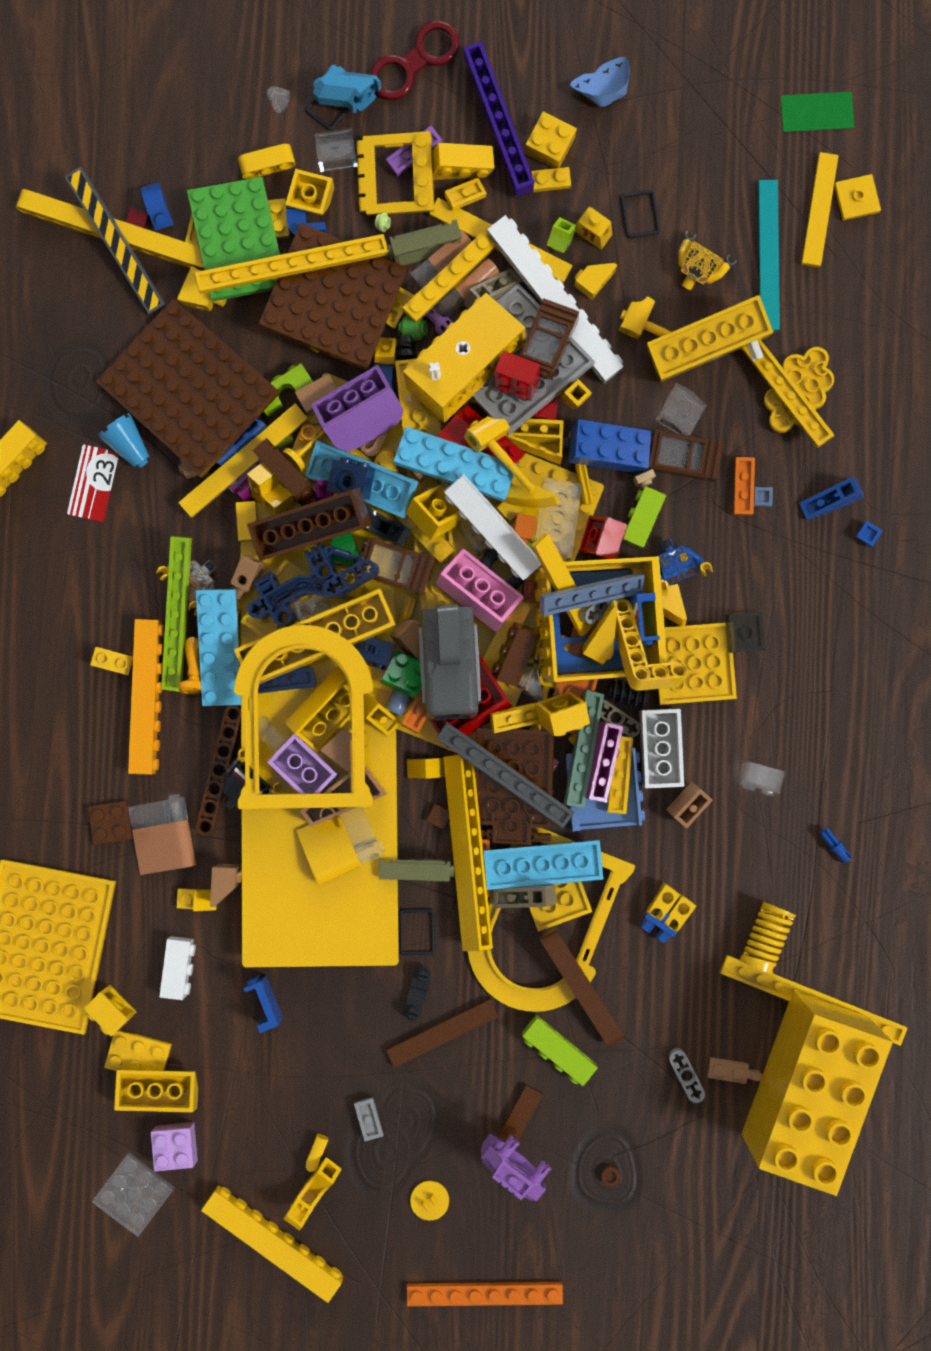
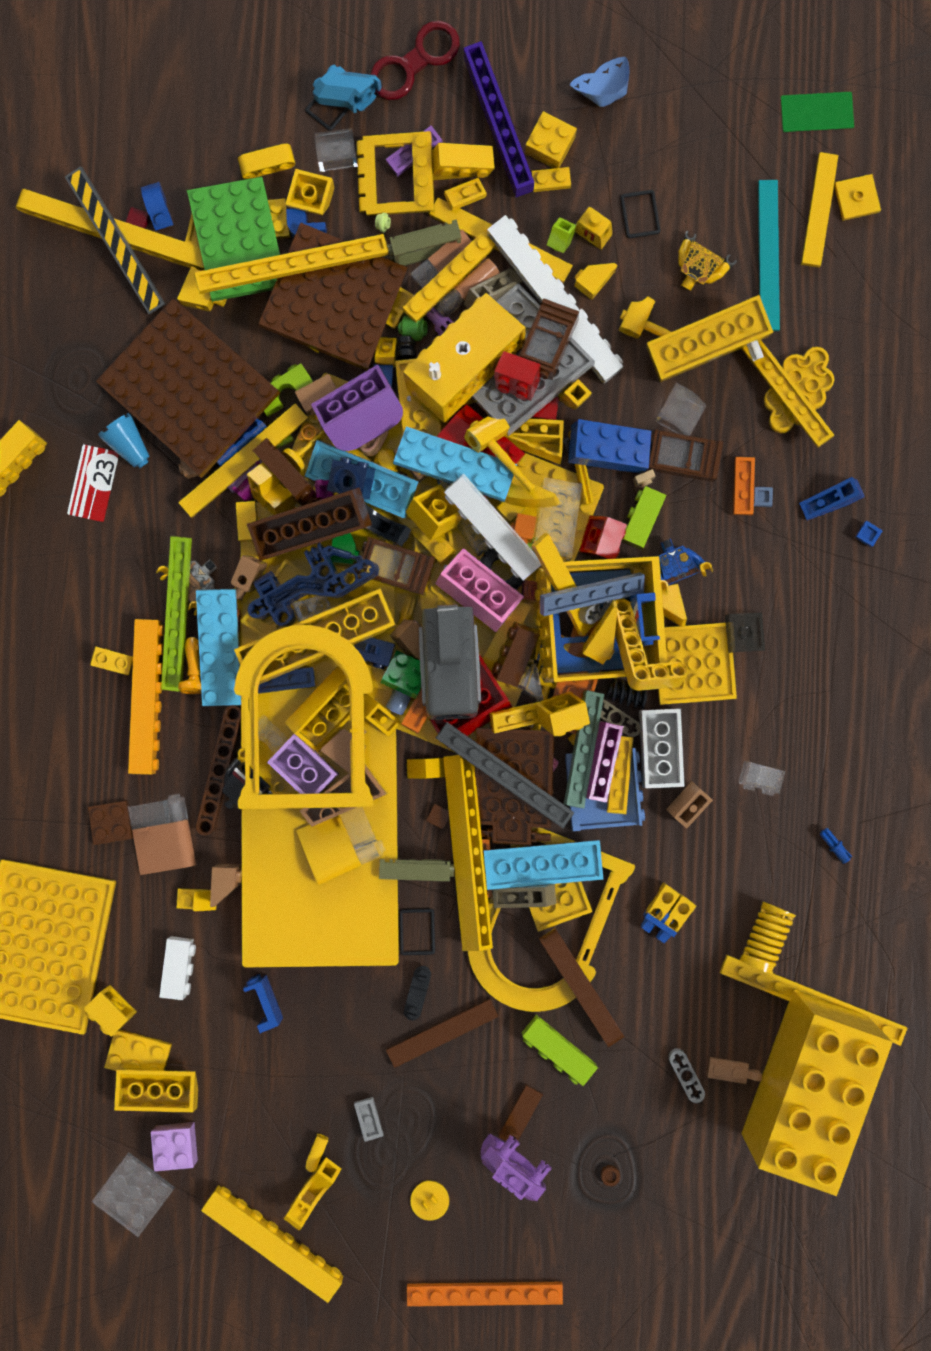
(279, 98): clear tile -> none

